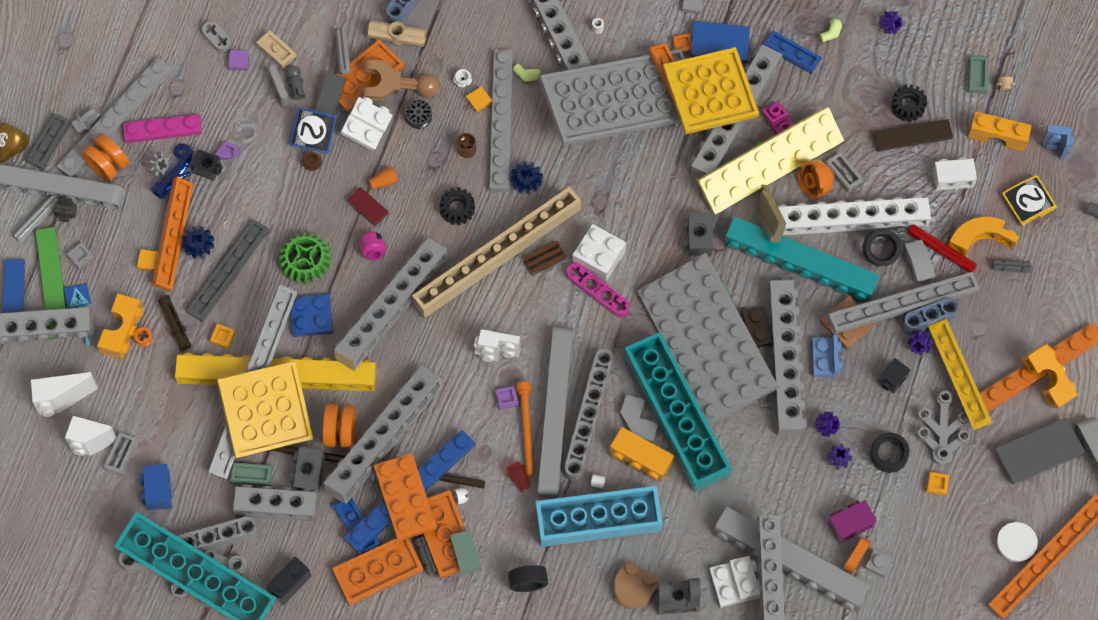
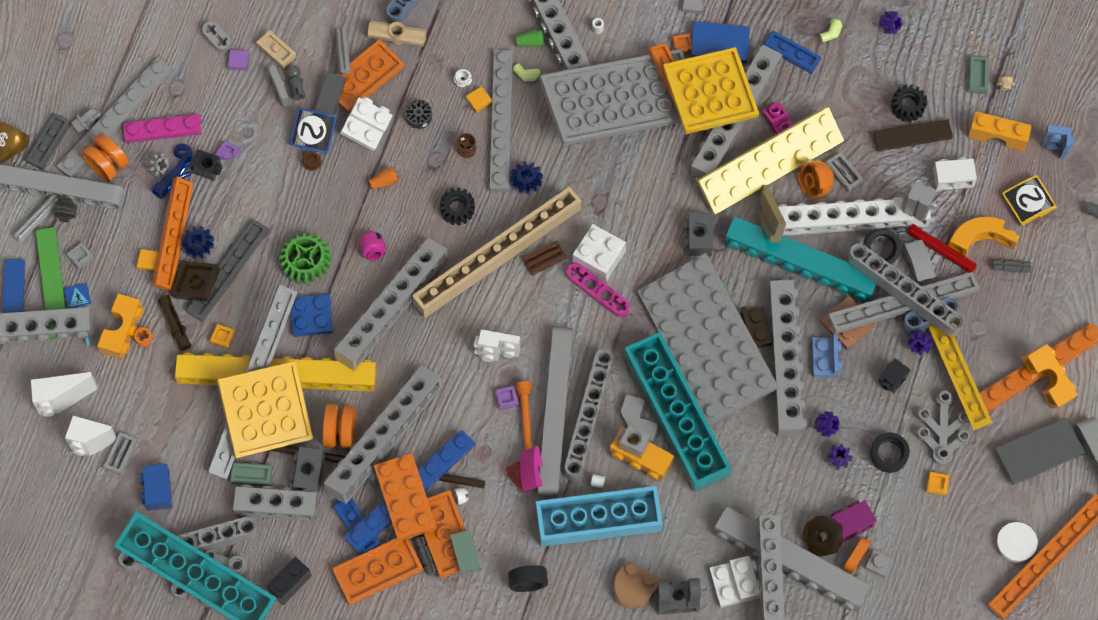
(195, 281): none -> dark brown plate
(367, 206): dark red tile -> none
(391, 82): medium nougat piece -> none
(529, 471): none -> dark pink slope
(531, 39): none -> bright green cone
(635, 449): none -> light grey brick
(833, 535): none -> dark brown plate
(910, 298): none -> light grey beam
(918, 200): none -> light grey brick

